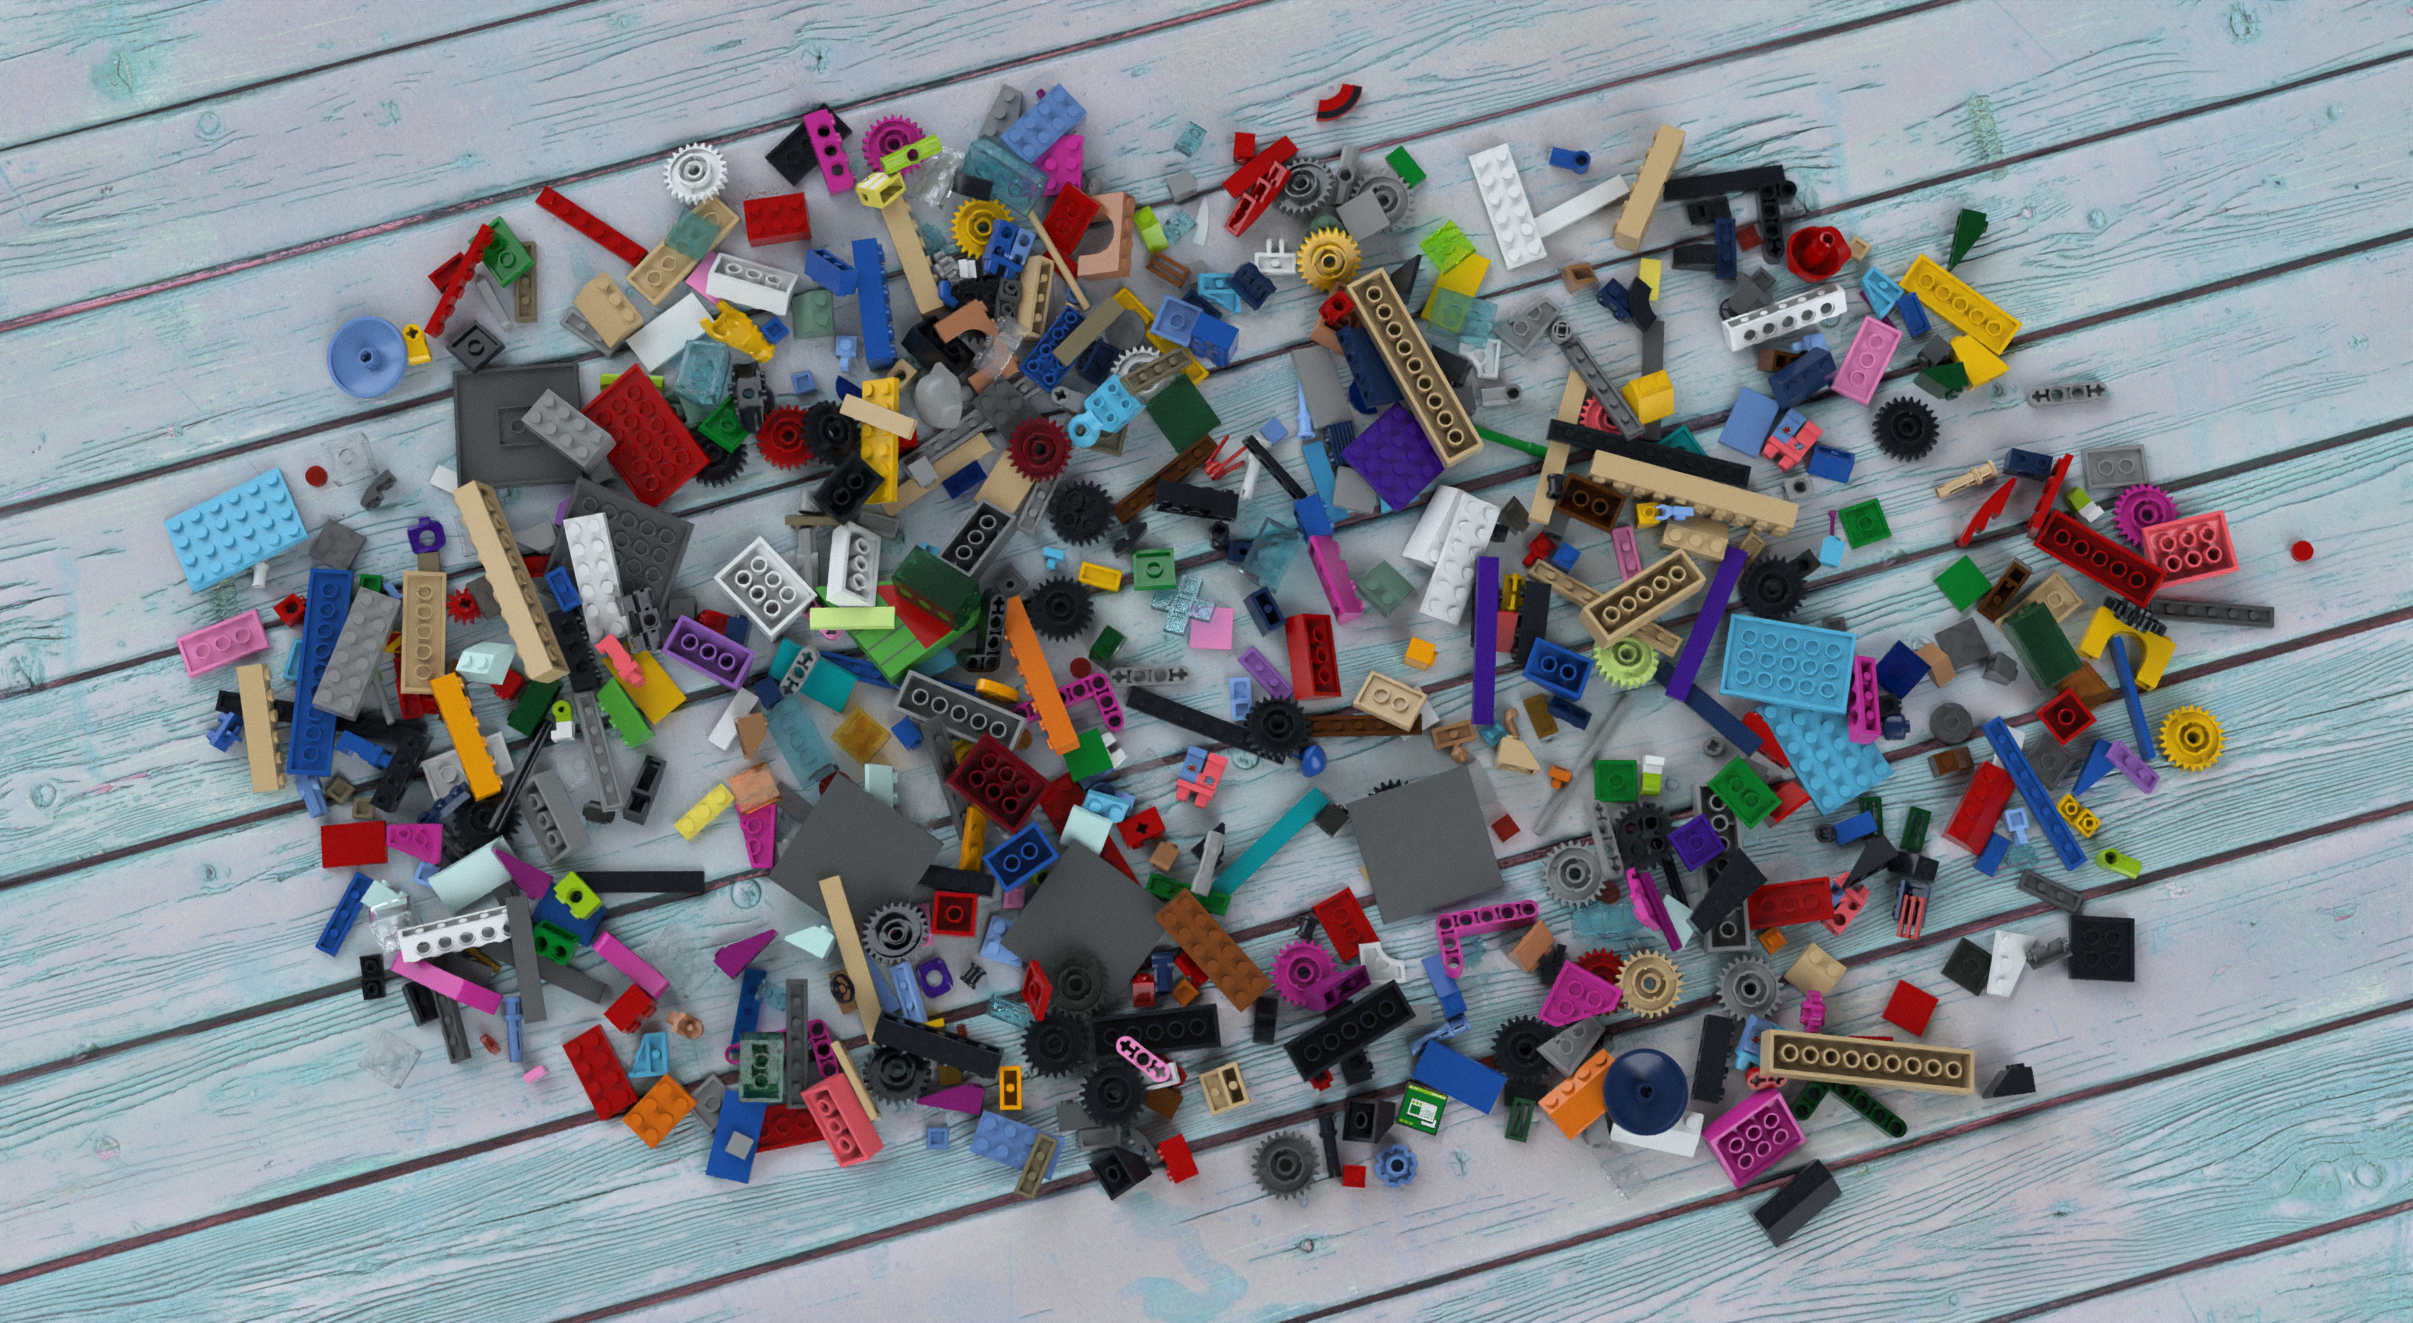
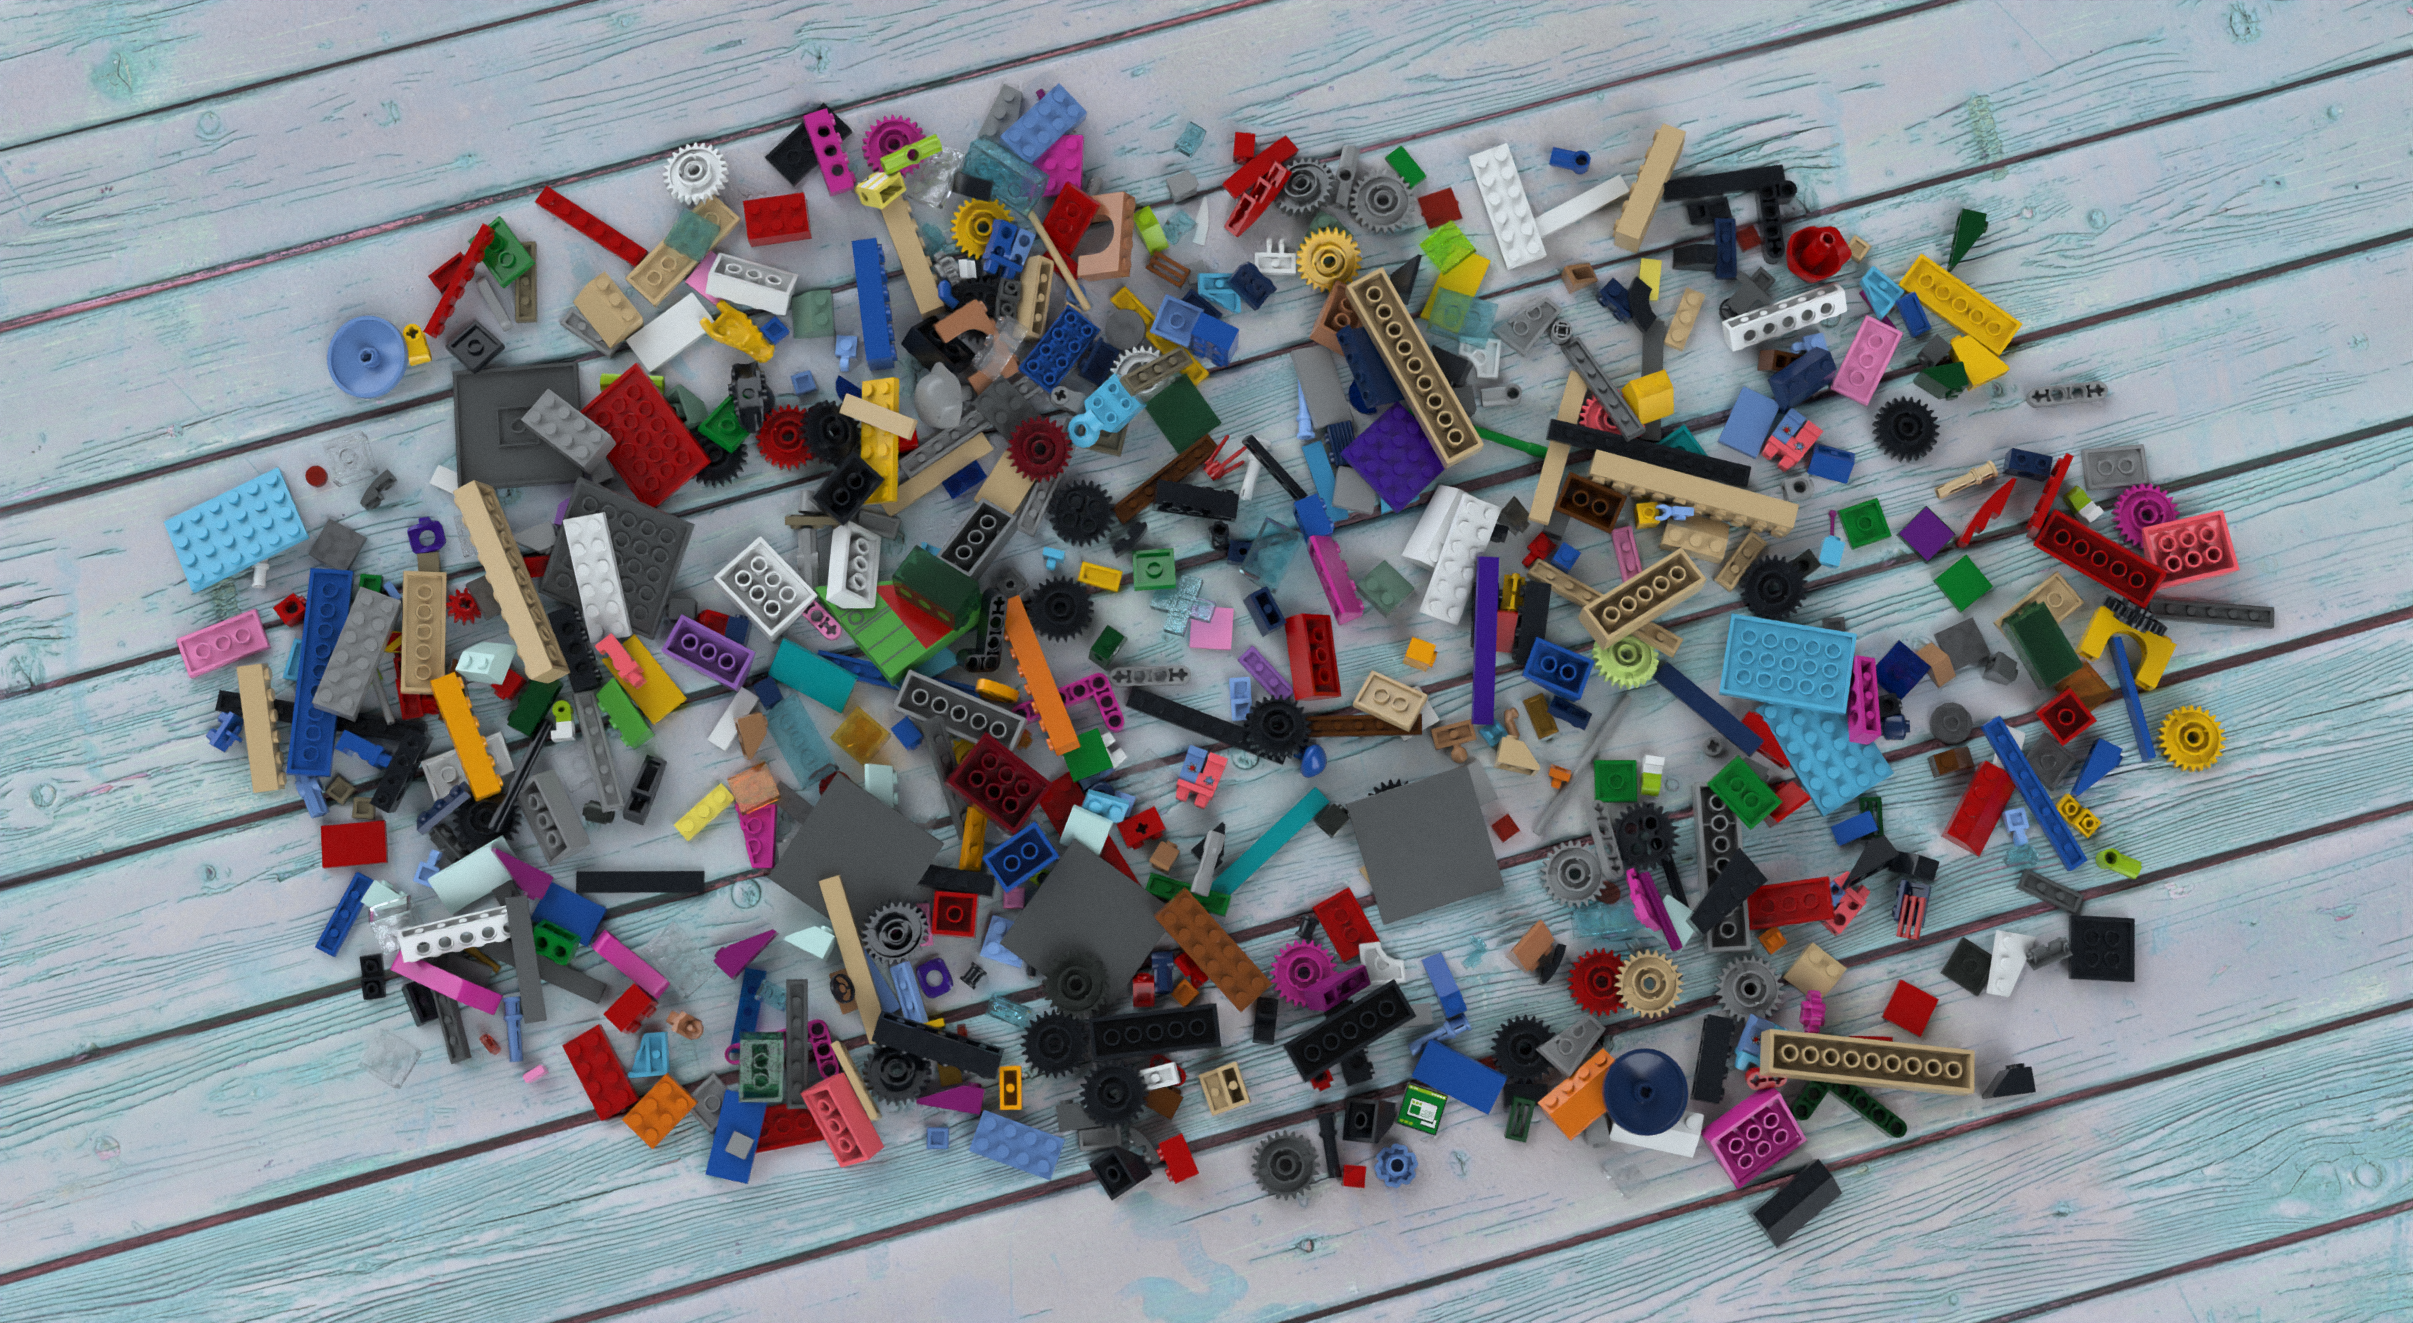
(416, 840): dark pink wing -> none
(563, 589): blue plate -> none
(590, 900): lime brick -> none
(643, 603): black piece -> none
(703, 373): clear light blue slope -> none
(807, 668): light grey beam -> none
(831, 272): blue brick -> none
(852, 618): yellowish green tile -> none
(903, 367): tan brick -> none
(922, 472): light grey brick -> none
(1036, 990): red tile -> none
(1036, 1166): dark tan tile -> none
(1080, 668): clear red tile -> none
(1088, 331): dark tan tile -> none
(1152, 1073): bright pink beam -> none
(1273, 431): medium blue tile -> none
(1336, 308): red brick -> none
(1339, 104): tile -> none
(1363, 216): light grey tile -> none
(1439, 208): none -> clear red piece
(1478, 926): dark pink beam -> none
(1555, 486): black bush -> none
(1578, 996): dark pink plate -> none
(1684, 319): none -> tan plate
(1696, 842): dark purple plate -> none
(1706, 624): dark purple tile -> none
(1819, 833): black bush -> none
(1910, 846): dark green tile -> none
(1926, 534): none -> dark purple tile
(1992, 854): blue tile -> none
(2005, 589): reddish brown slope -> none
(2132, 767): medium lavender tile -> none
(2301, 551): red tile -> none

